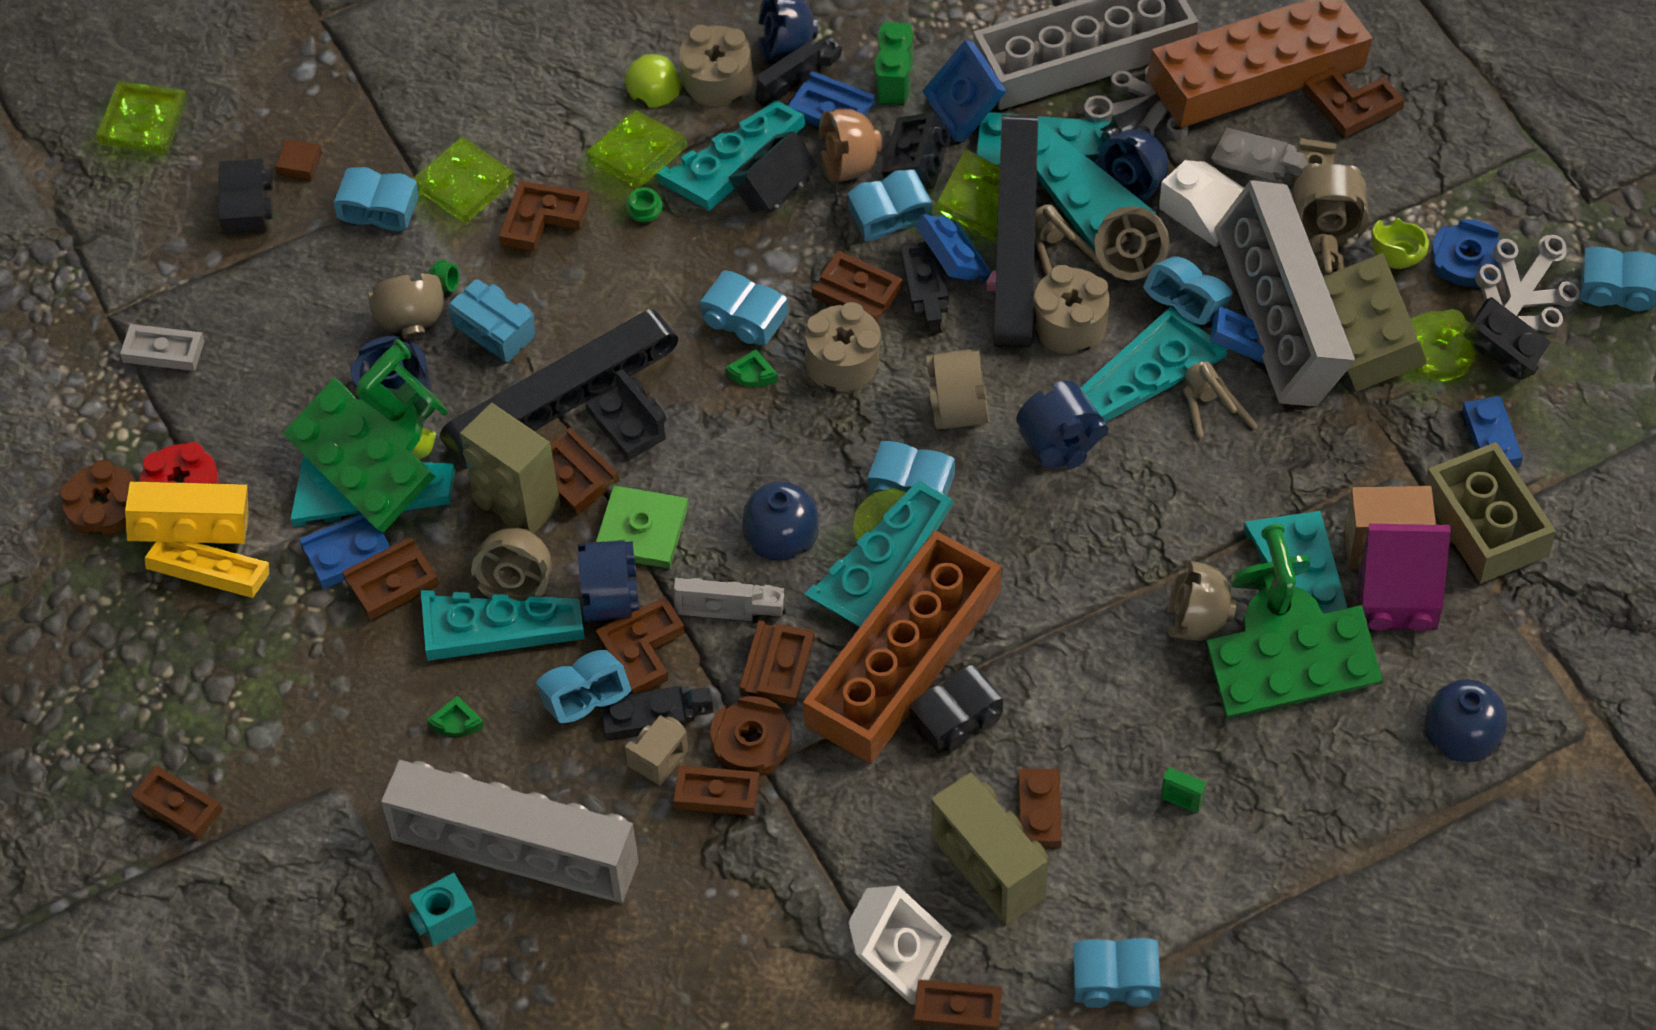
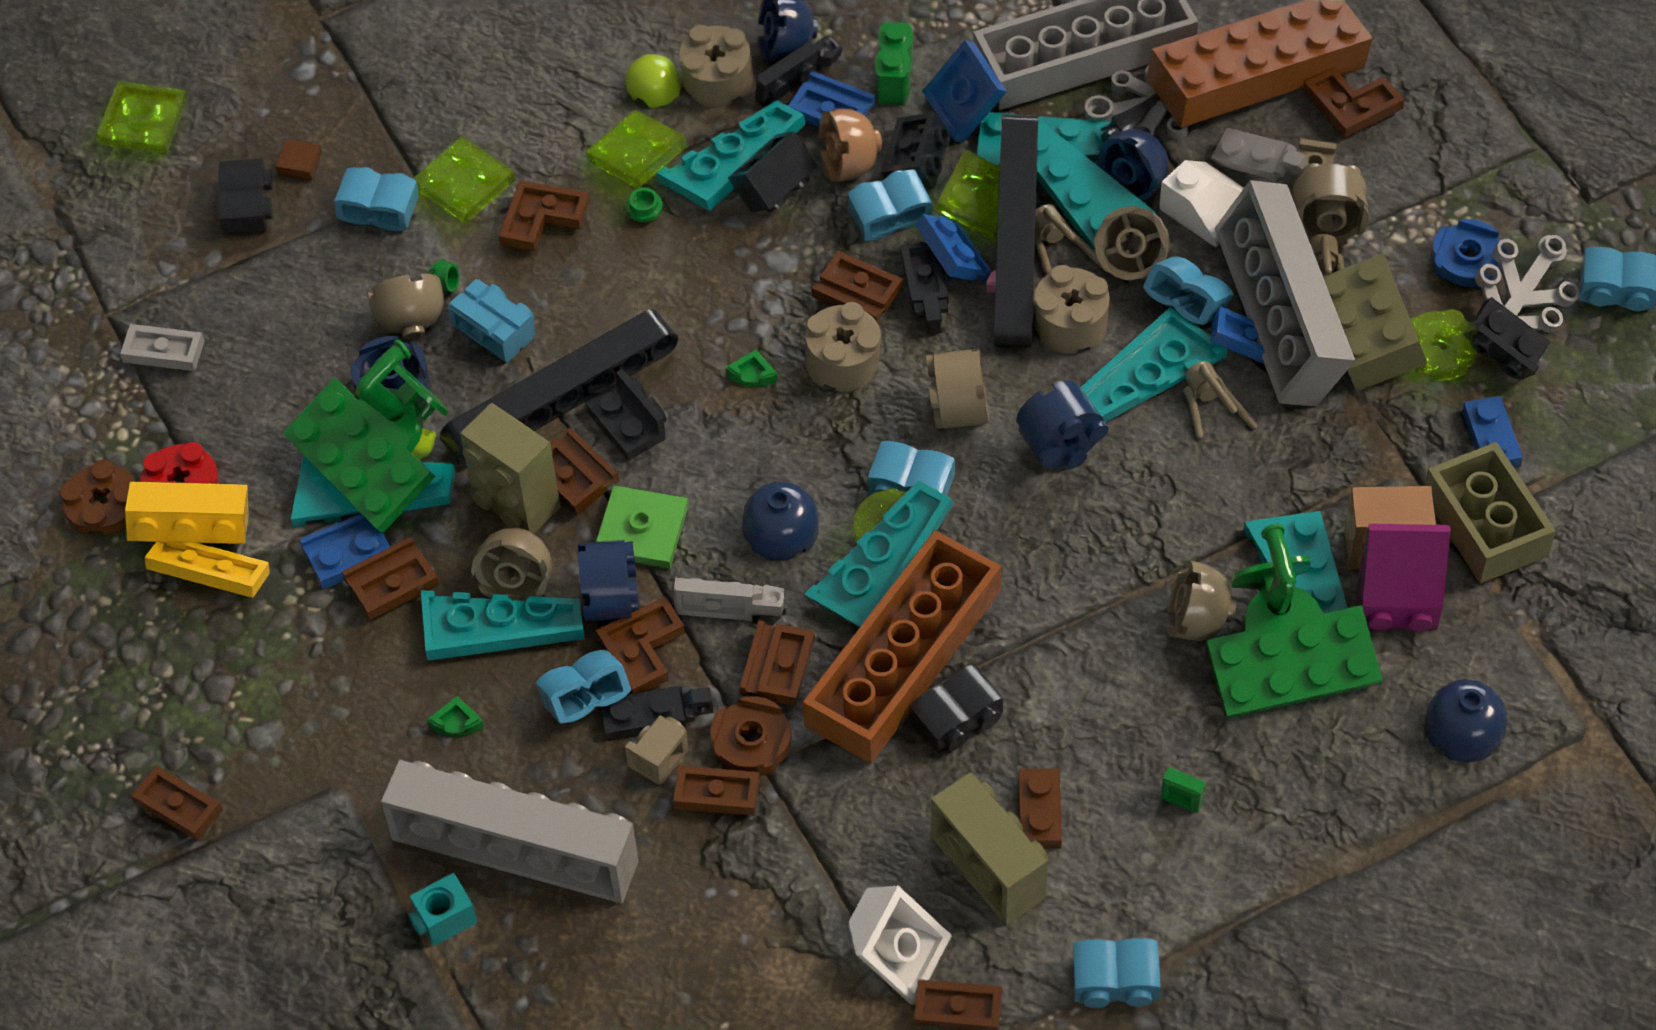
(744, 307): dark azure brick -> none
(1400, 242): lime hair -> none

